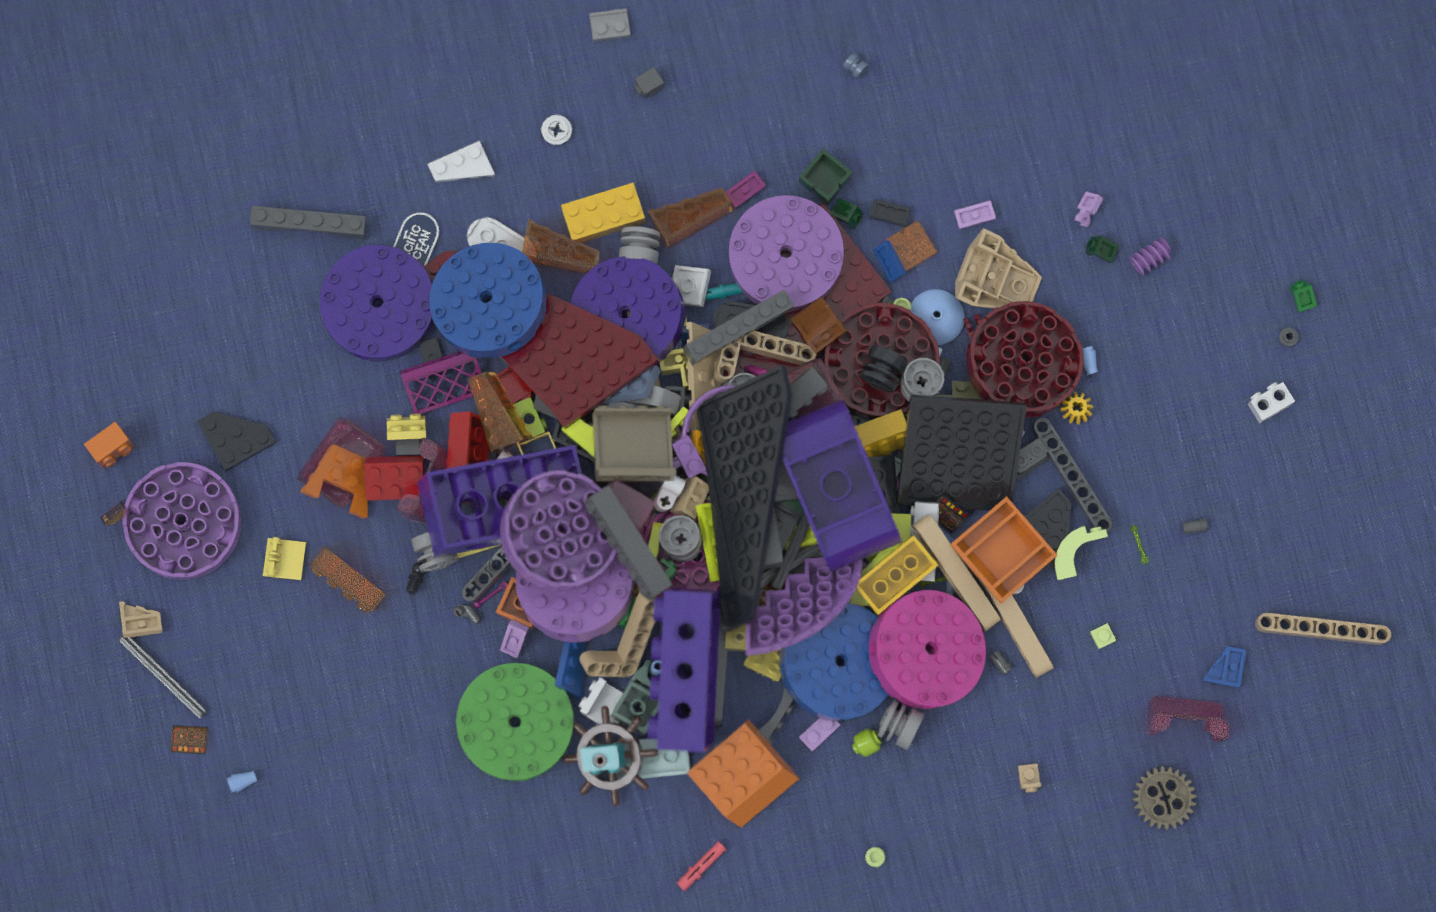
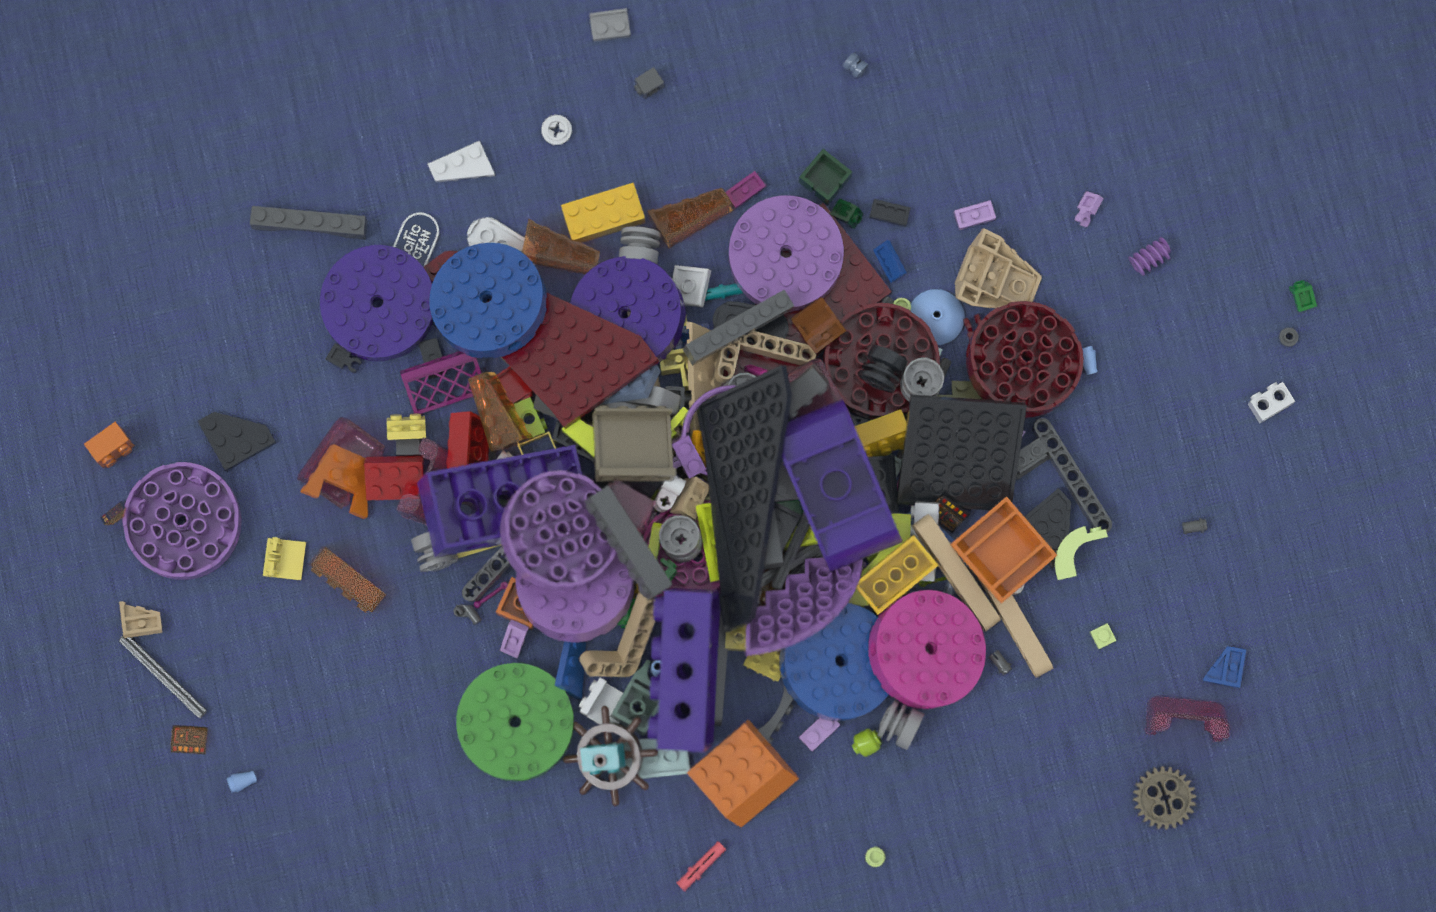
(340, 357): none -> black plate
(415, 579): black axle -> none
(912, 245): clear orange tile -> none
(1029, 777): tan bracket -> none
(1077, 401): yellow gear -> none
(1102, 248): dark green bracket -> none
(1144, 559): clear neon green hinge -> none
(1332, 629): tan beam -> none

